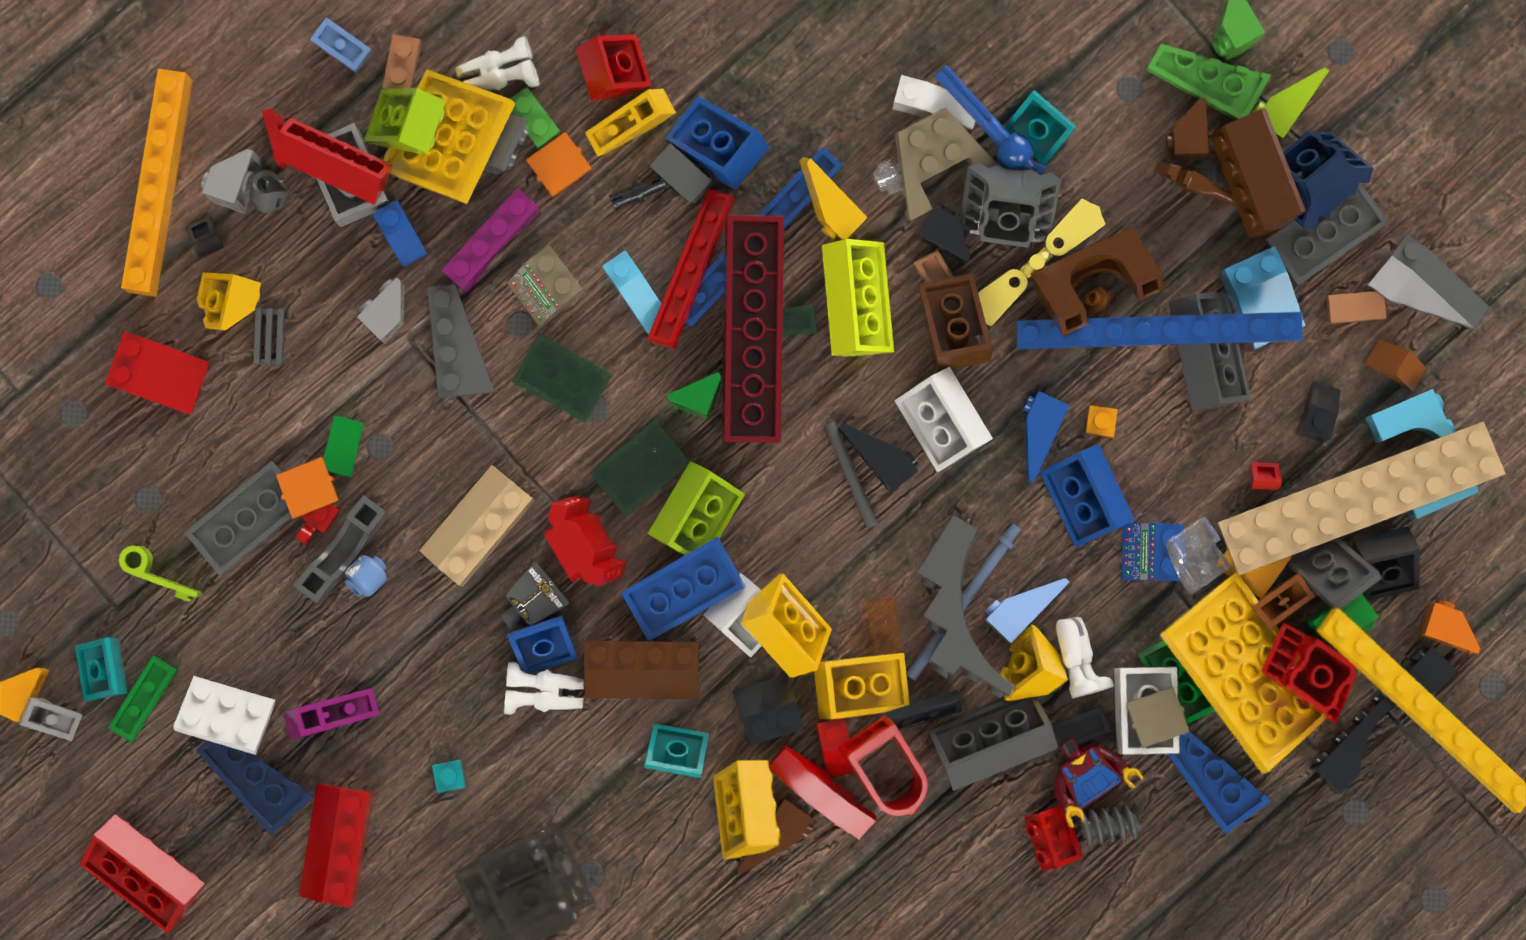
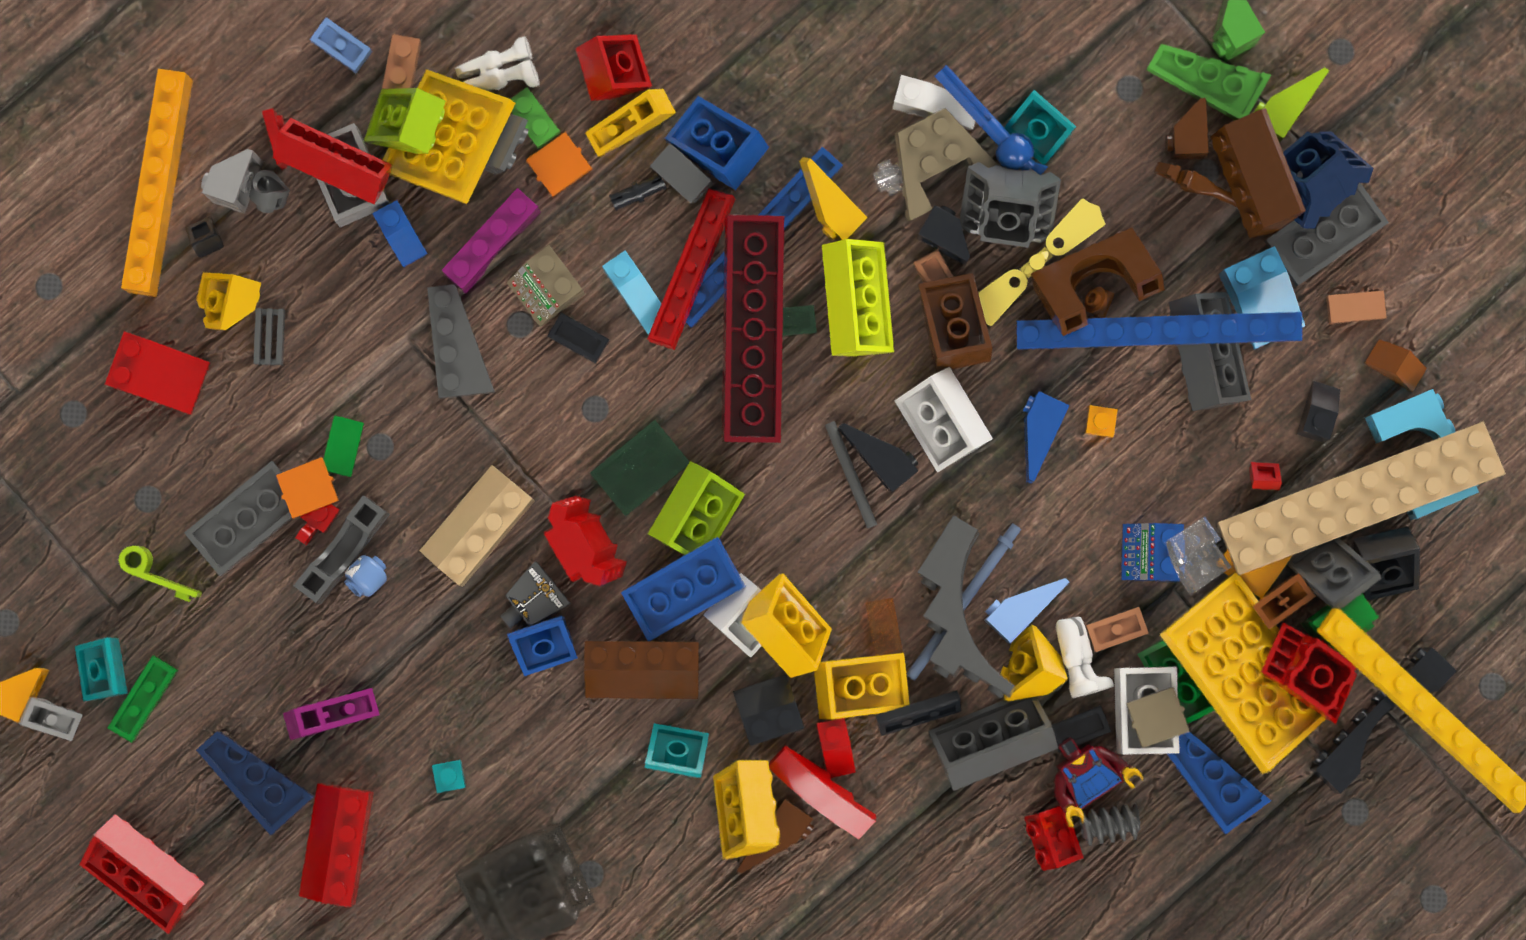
(224, 715): white plate -> none
(386, 312): light grey slope -> none
(550, 692): white piece -> none
(562, 378): clear green plate -> none
(578, 338): none -> black tile
(697, 397): green slope -> none
(868, 741): red window -> none
(1087, 495): blue slope -> none
(1116, 629): none -> nougat plate
(1423, 282): dark grey wedge -> none
(1448, 627): orange slope -> none

